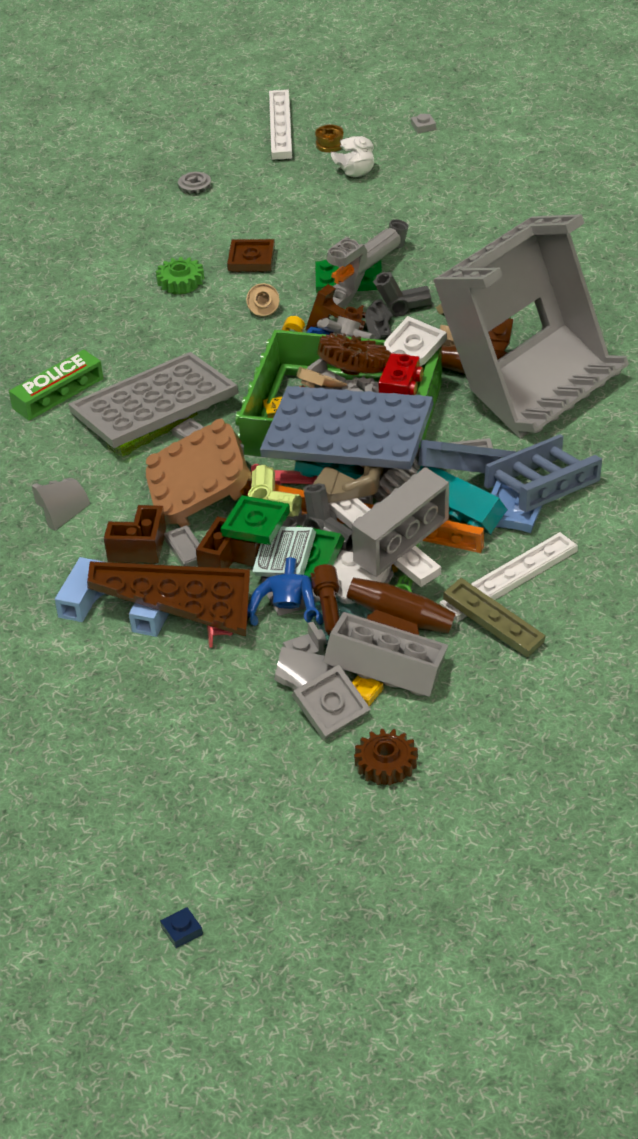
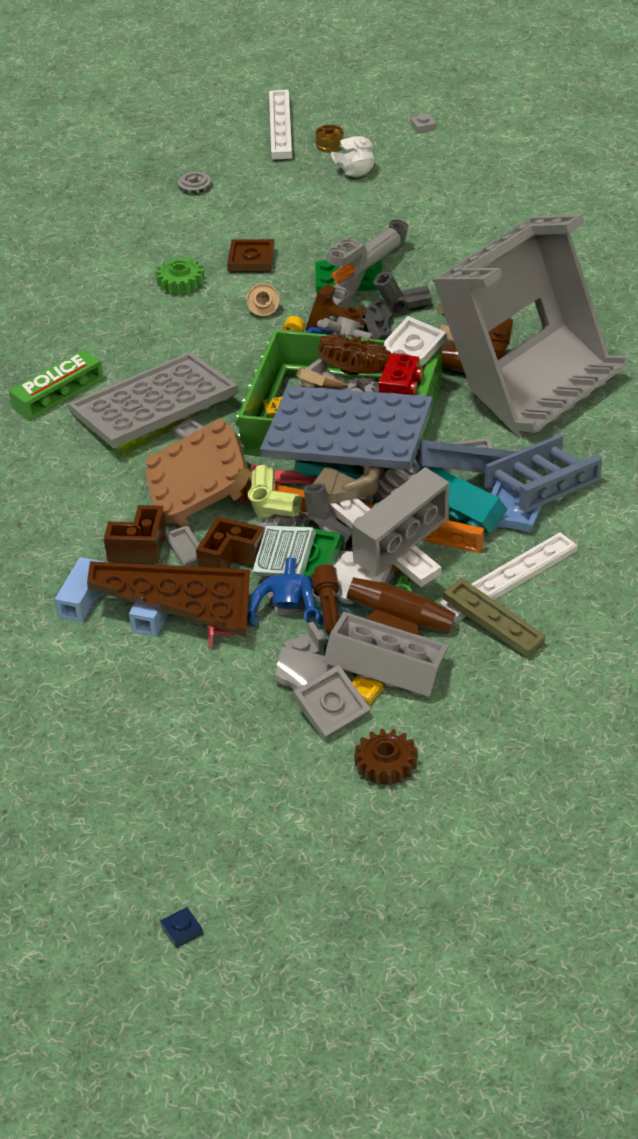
(60, 500): light grey slope -> none
(255, 520): green plate -> none

